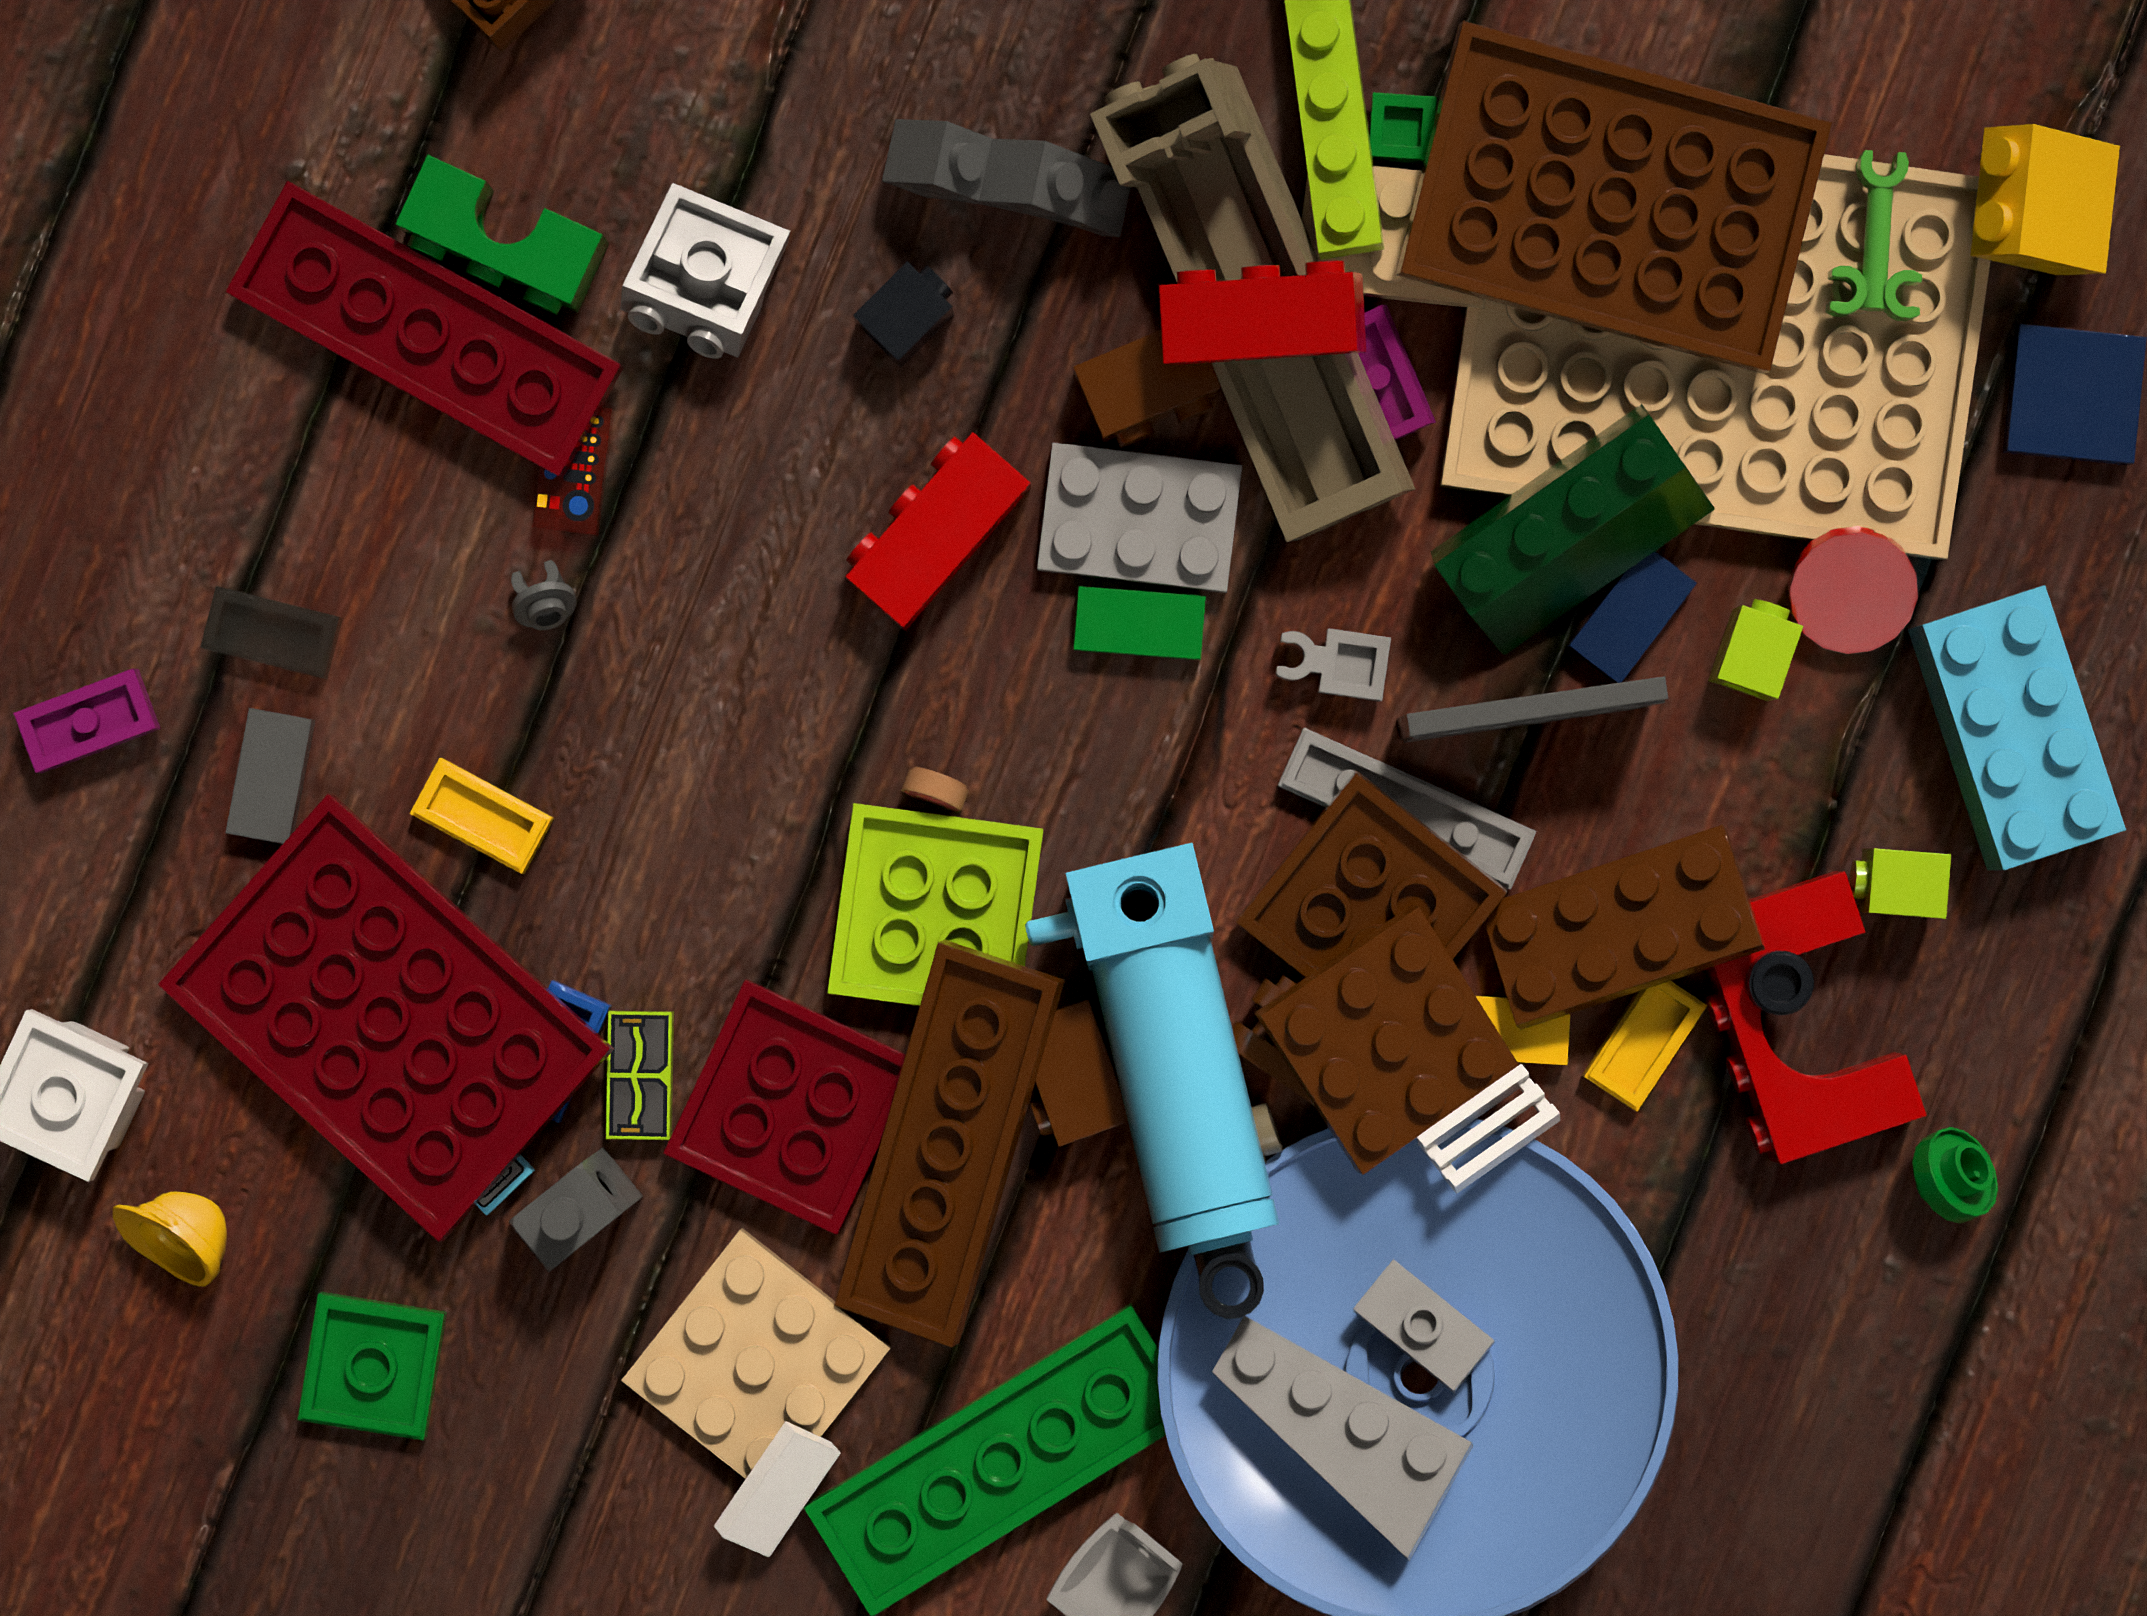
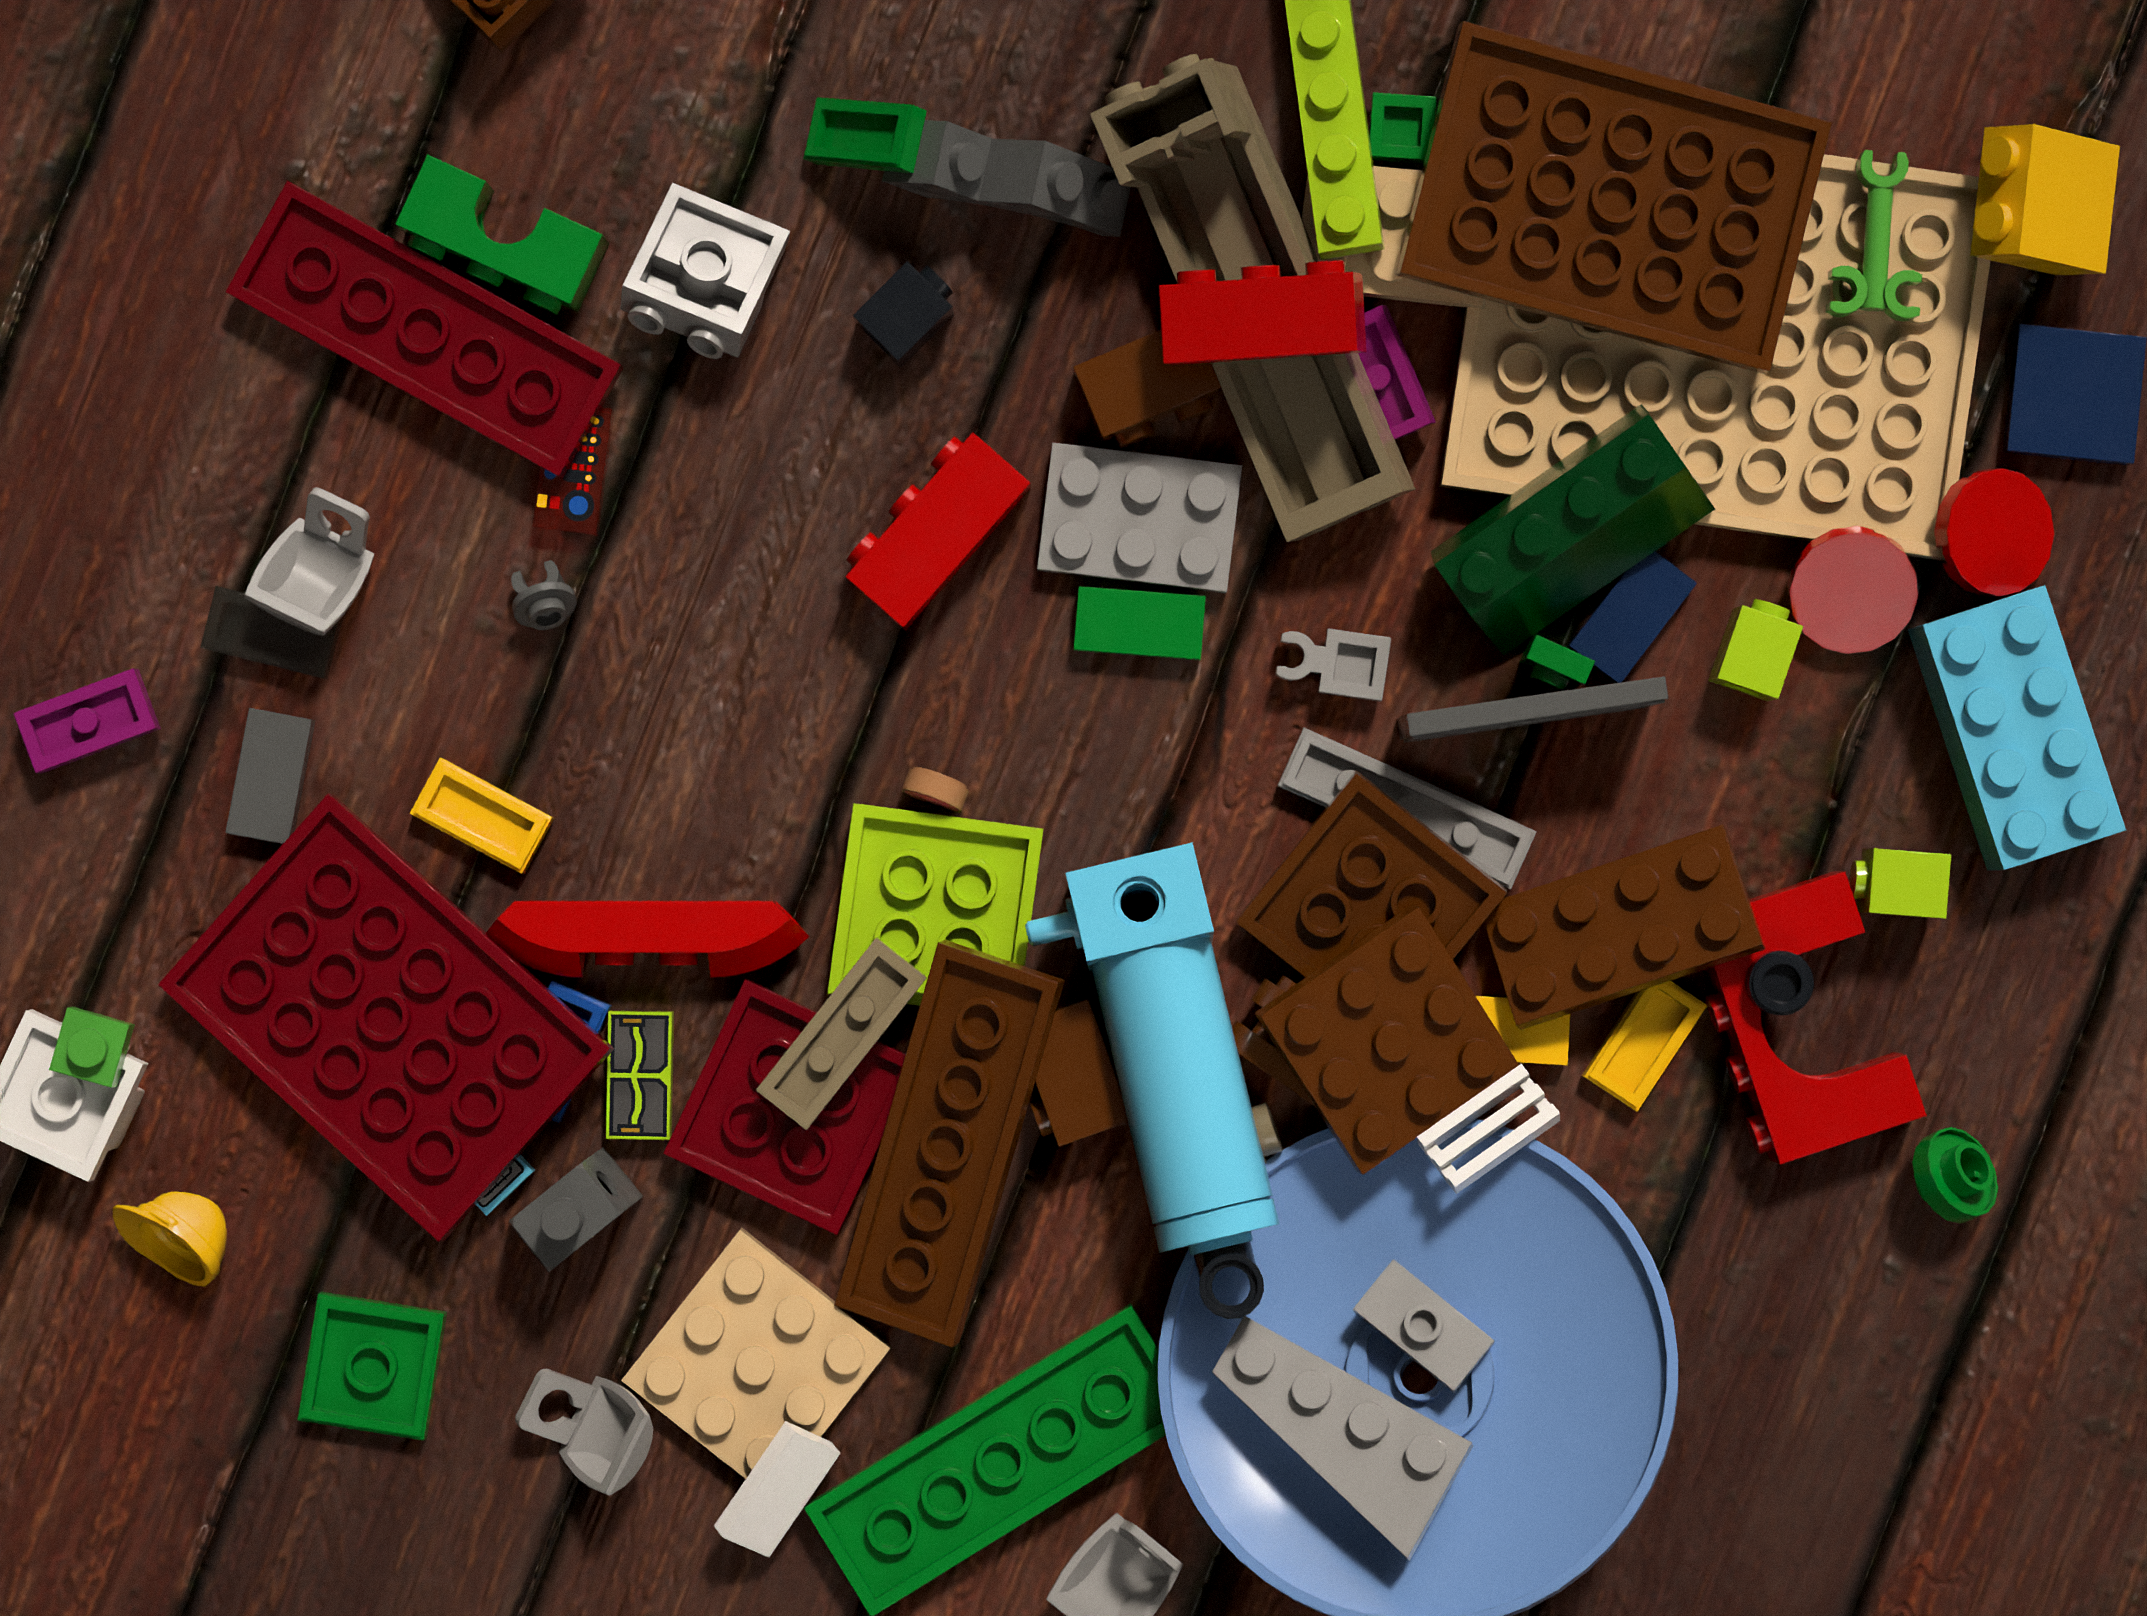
(91, 1047): none -> bright green plate
(312, 572): none -> light grey piece
(605, 1436): none -> light grey piece
(733, 933): none -> red brick
(841, 1033): none -> dark tan plate
(865, 134): none -> green tile
(1555, 664): none -> green plate
(1994, 532): none -> red tile

